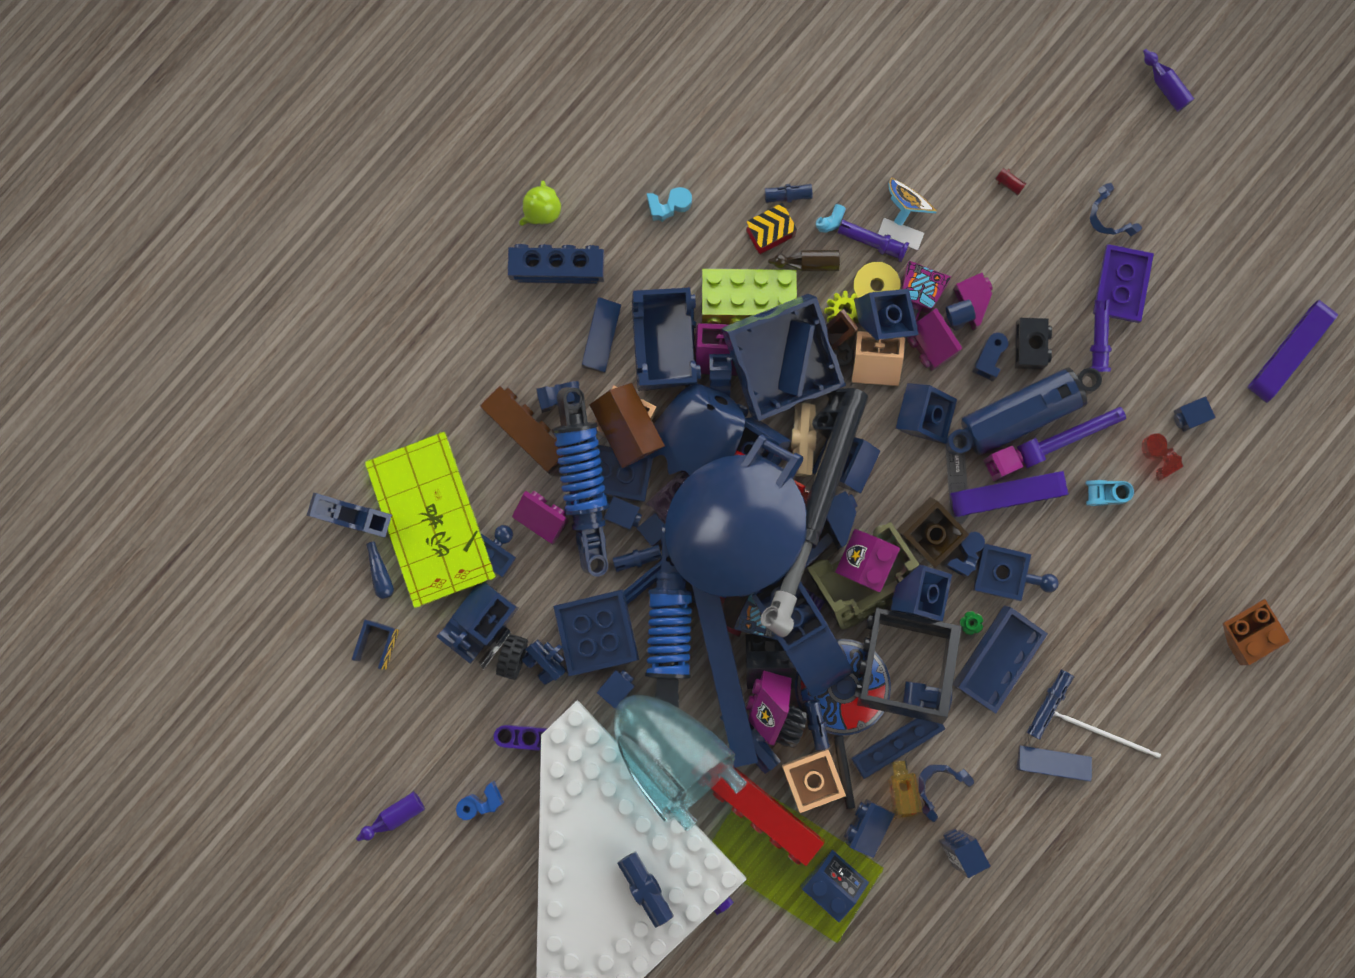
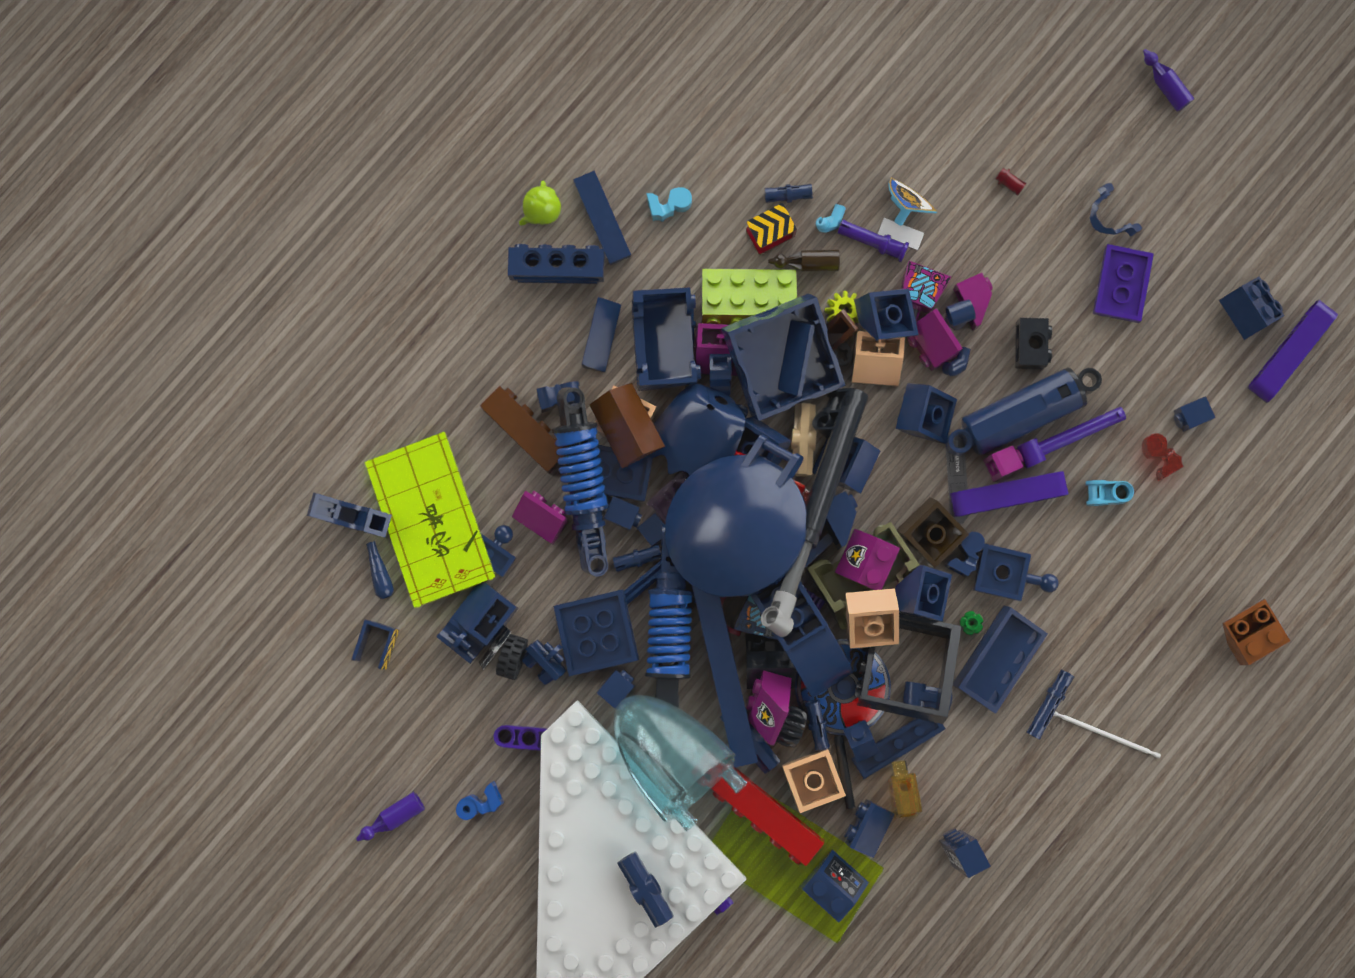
(602, 217): none -> dark blue tile
(861, 741): none -> dark blue brick
(872, 618): none -> light nougat brick
(875, 271): light yellow tile -> none
(958, 365): none -> dark blue arm
(962, 776): dark blue helmet -> none
(988, 357): dark blue leg -> none
(1054, 763): slope -> none
(1101, 349): dark purple pin -> none
(1252, 307): none -> dark blue slope

